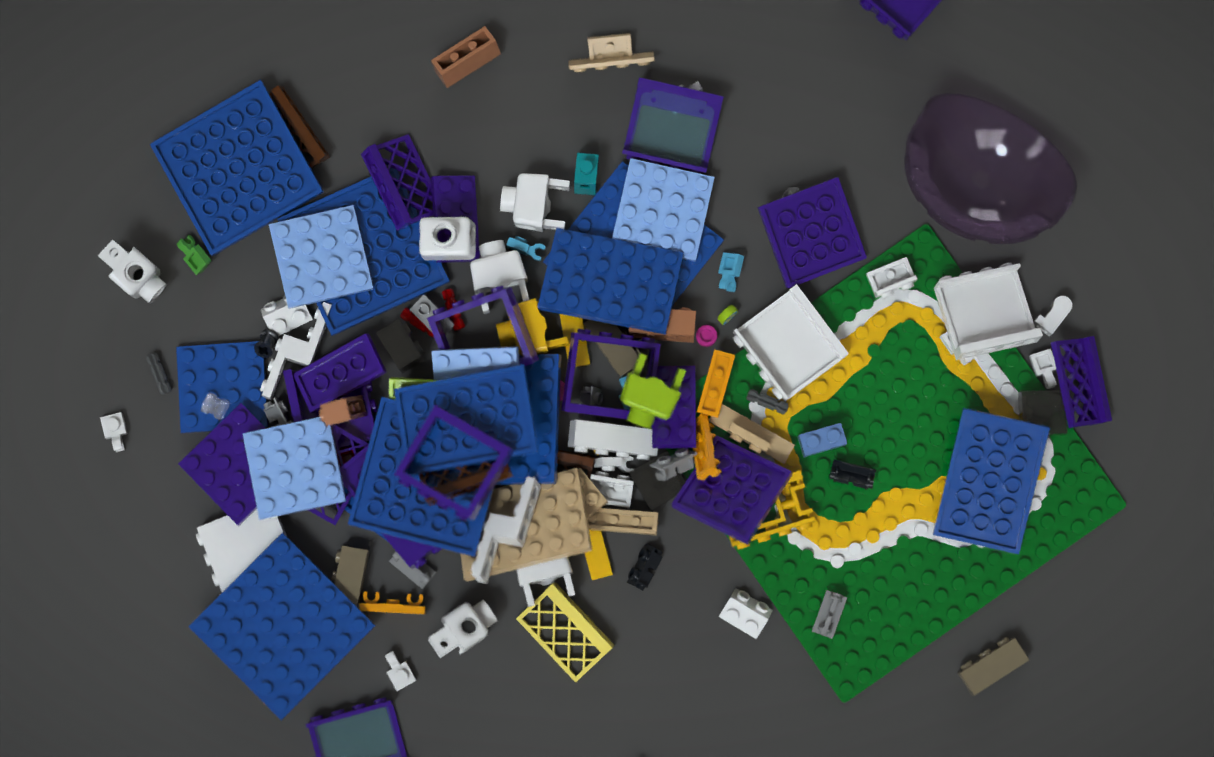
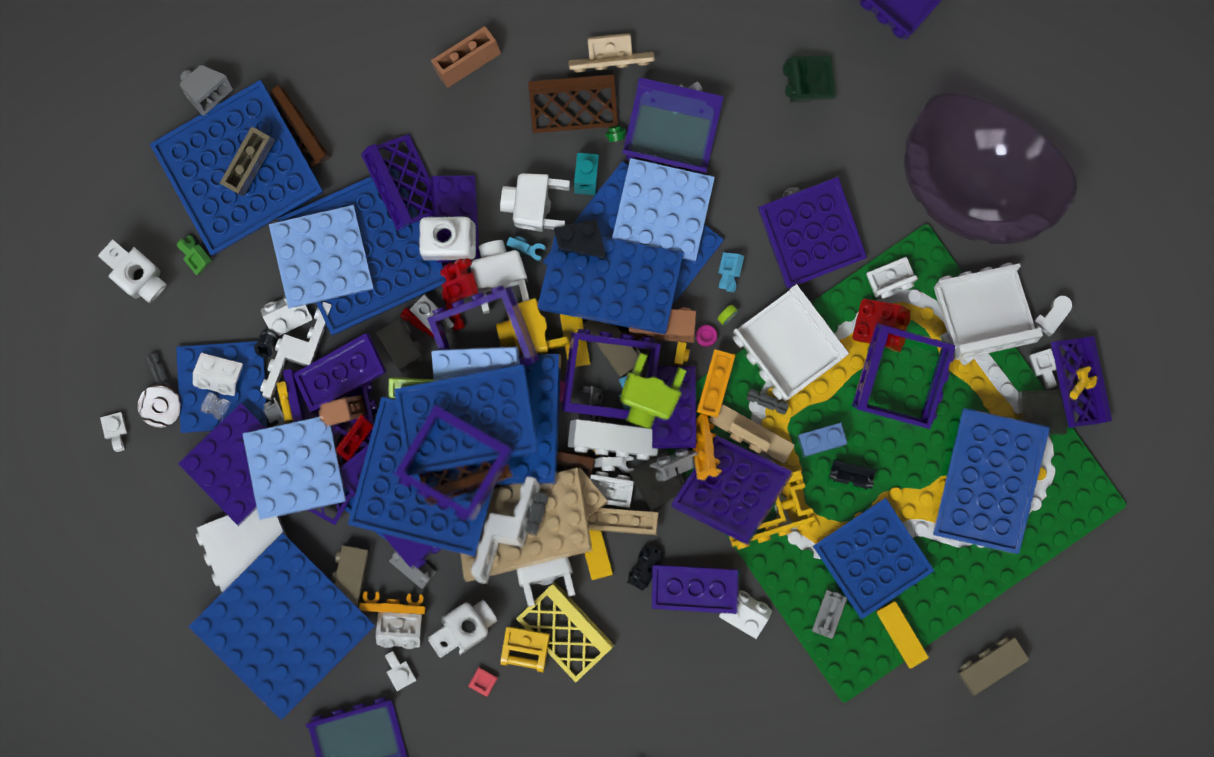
(159, 405): none -> tile
(204, 87): none -> light grey torso
(217, 374): none -> white bracket
(247, 161): none -> dark tan brick
(283, 395): none -> yellow bar
(354, 438): none -> red slope
(398, 630): none -> white bracket
(460, 287): none -> red plate
(483, 682): none -> coral tile
(527, 642): none -> yellow plate
(536, 513): none -> dark grey axle
(569, 85): none -> reddish brown fence
(581, 239): none -> black wing
(615, 133): none -> green plate
(681, 354): none -> yellow plate
(695, 589): none -> dark purple plate
(809, 78): none -> clear green plate
(870, 369): none -> dark purple window
(873, 558): none -> blue plate
(883, 313): none -> red bracket
(902, 635): none -> yellow tile
(1084, 382): none -> yellow bar

